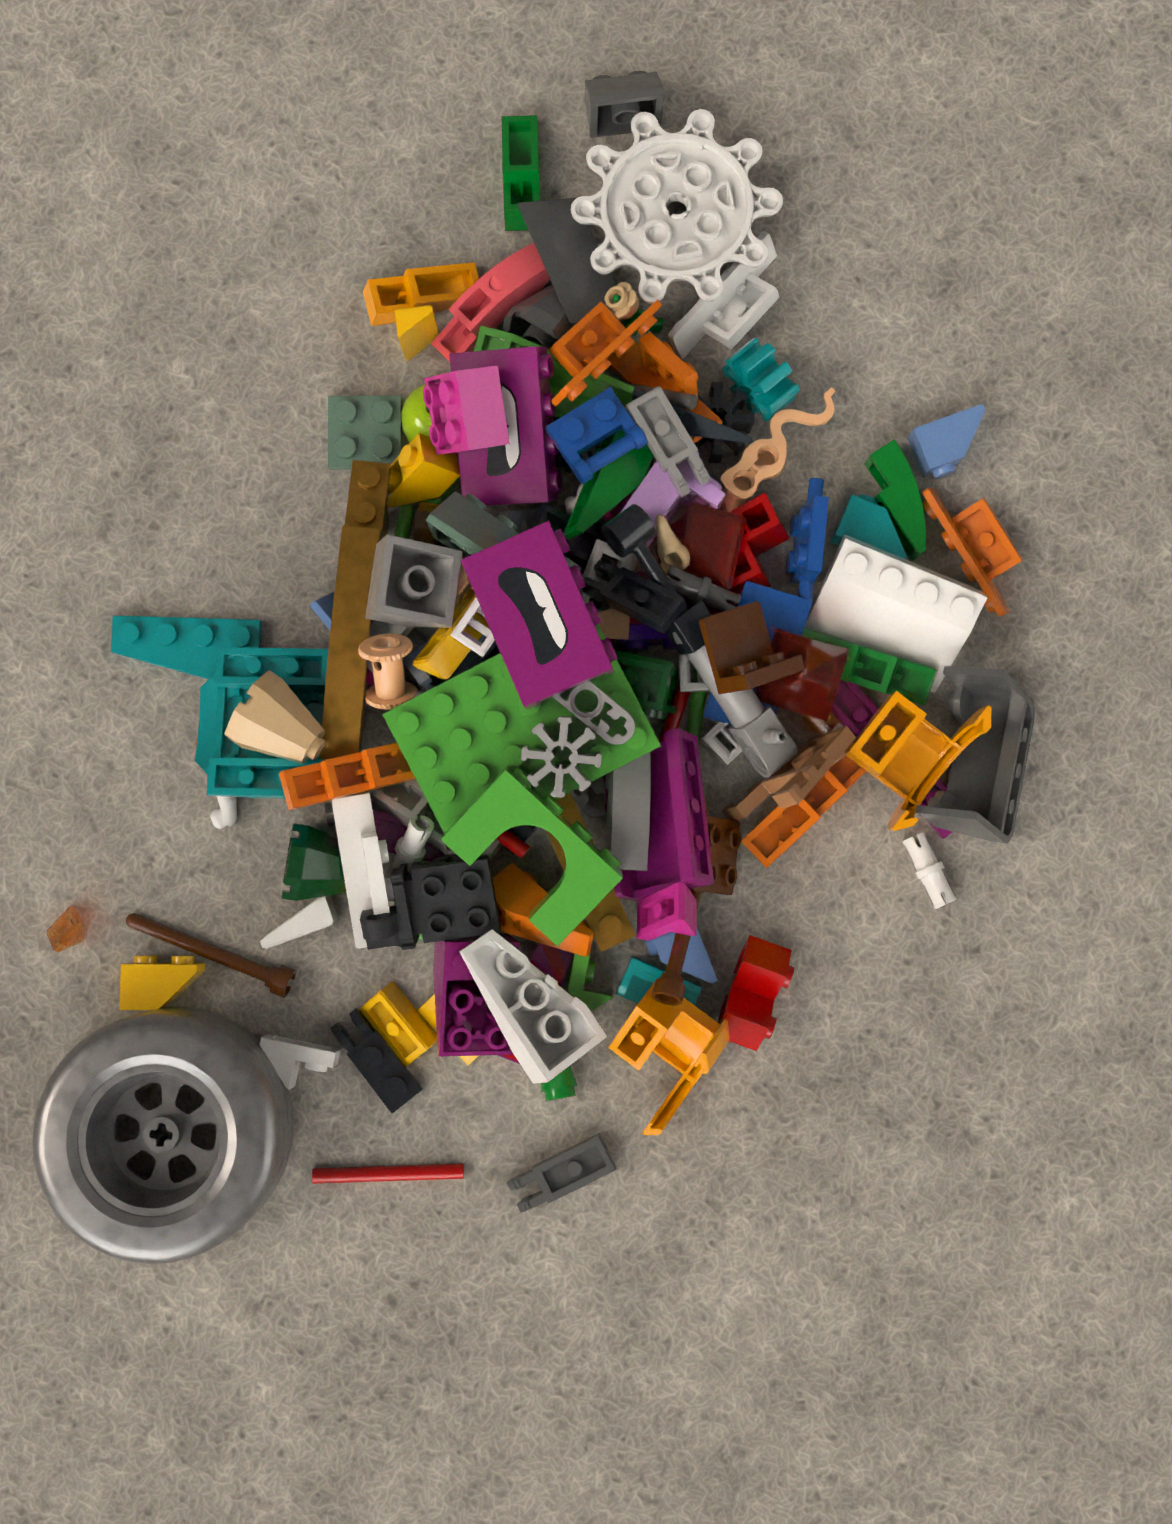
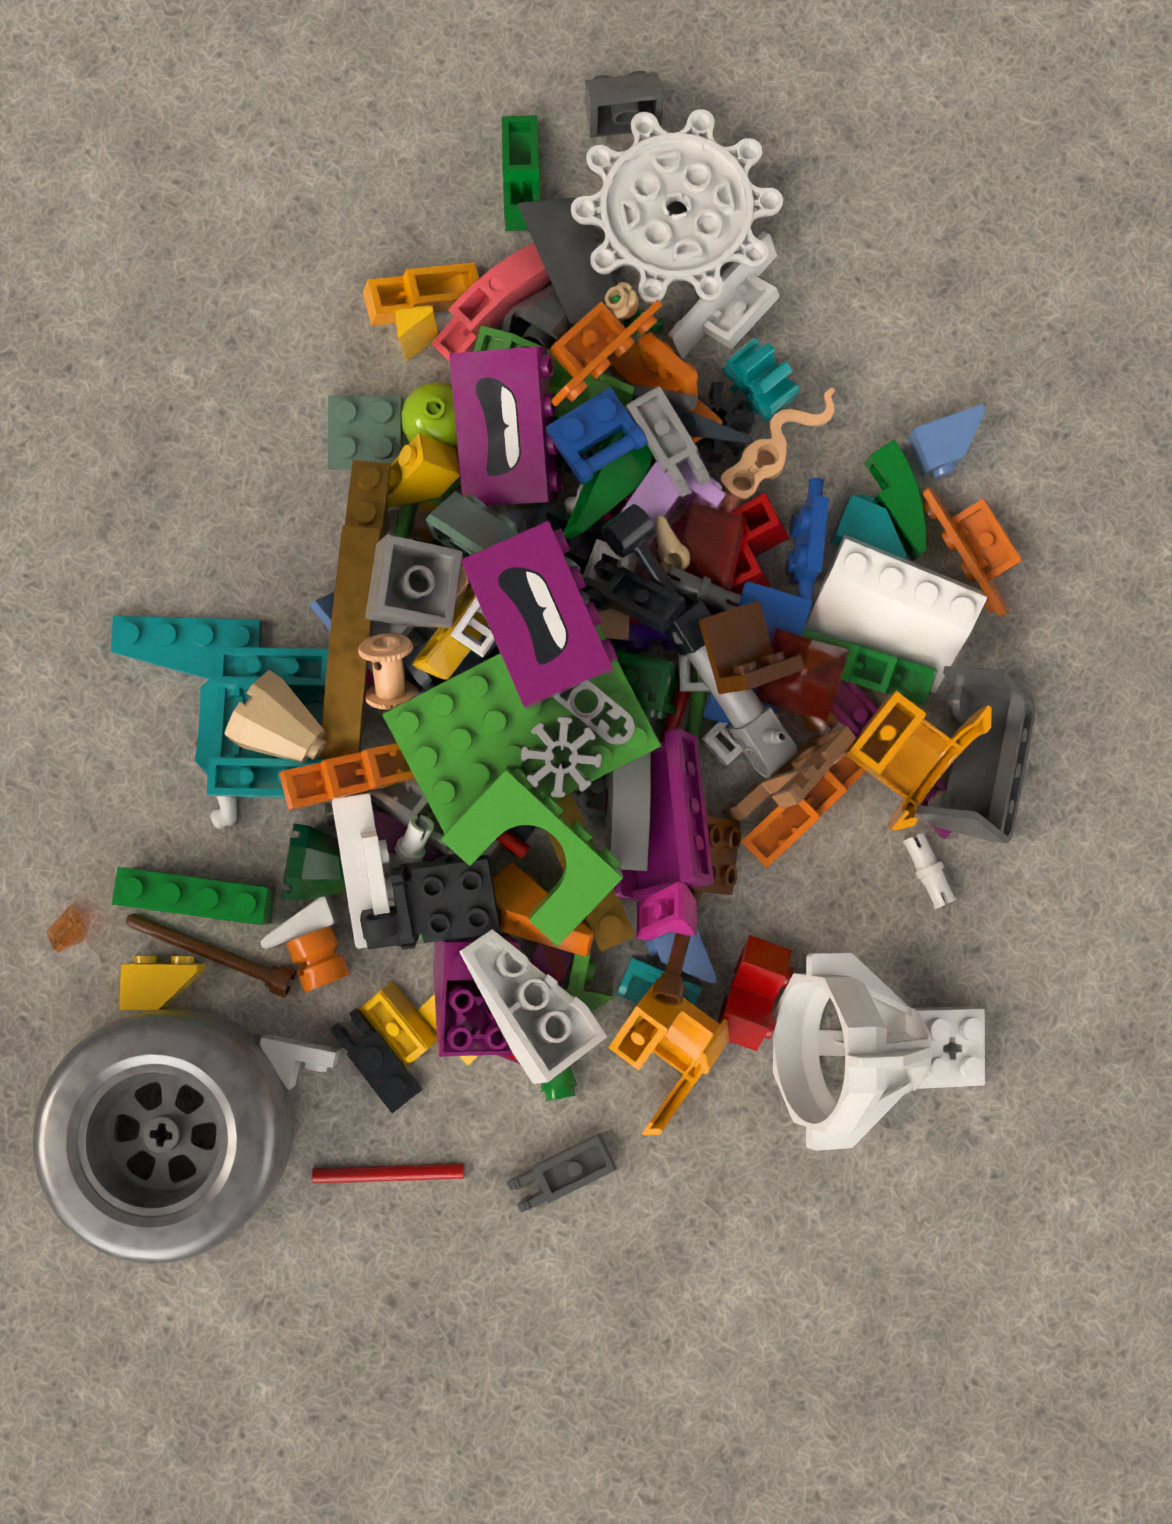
(193, 896): none -> green brick
(317, 958): none -> orange wheel
(466, 410): dark pink slope -> none
(883, 1043): none -> white plate

